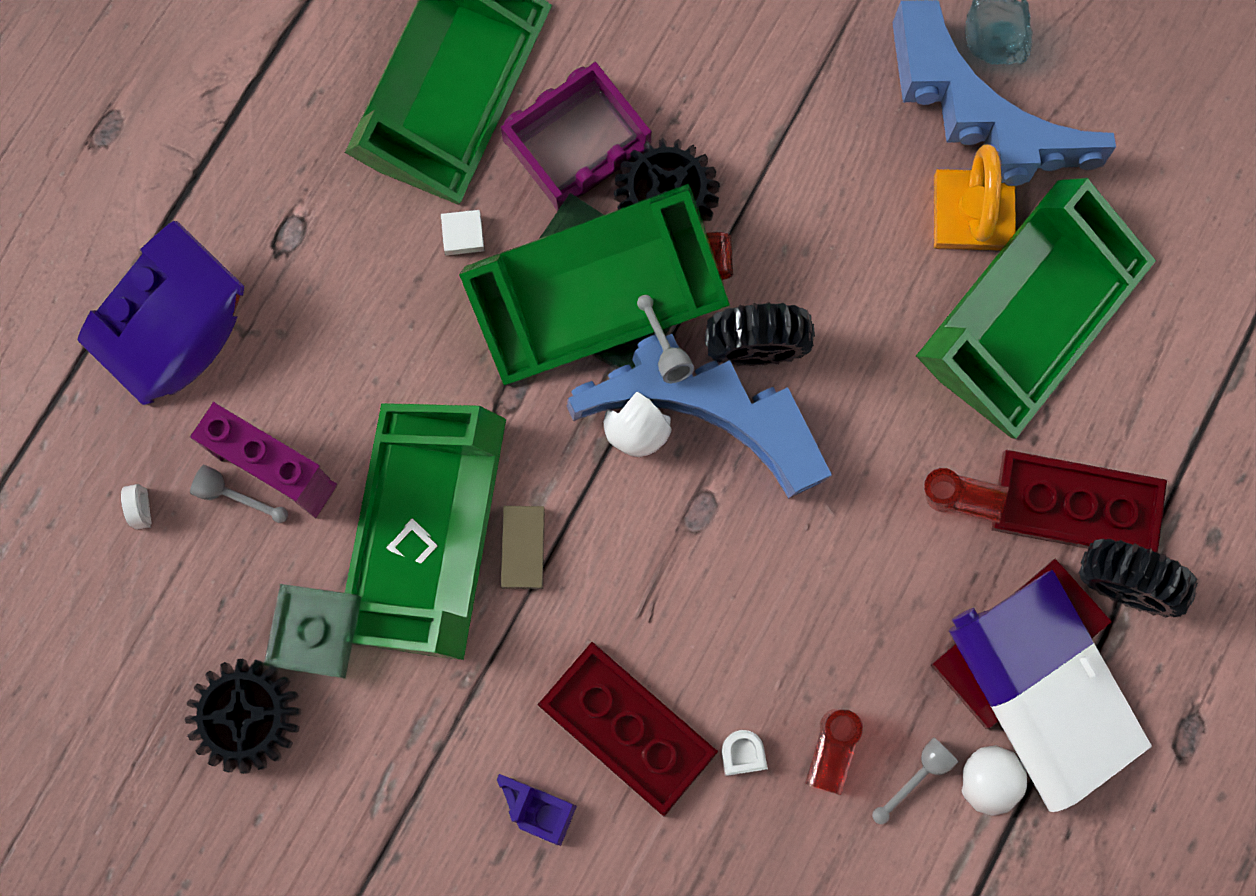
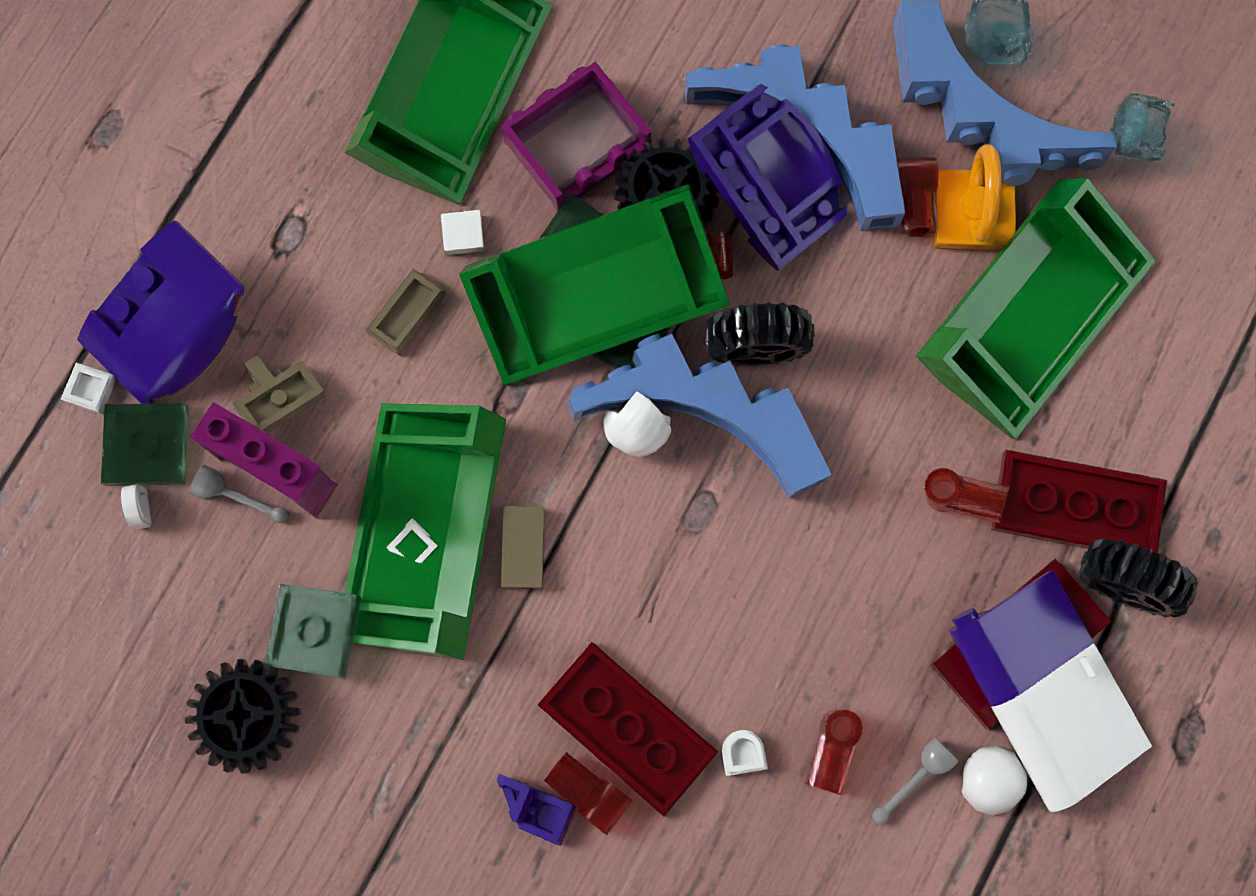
(88, 388): none -> white tile
(144, 444): none -> clear green tile
(277, 394): none -> dark tan hinge
(405, 311): none -> dark tan tile
(595, 798): none -> clear red piece
(673, 362): light grey hinge -> none
(771, 173): none -> dark purple slope
(861, 154): none -> medium blue arch
(918, 187): none -> clear red piece
(1141, 127): none -> clear light blue hair

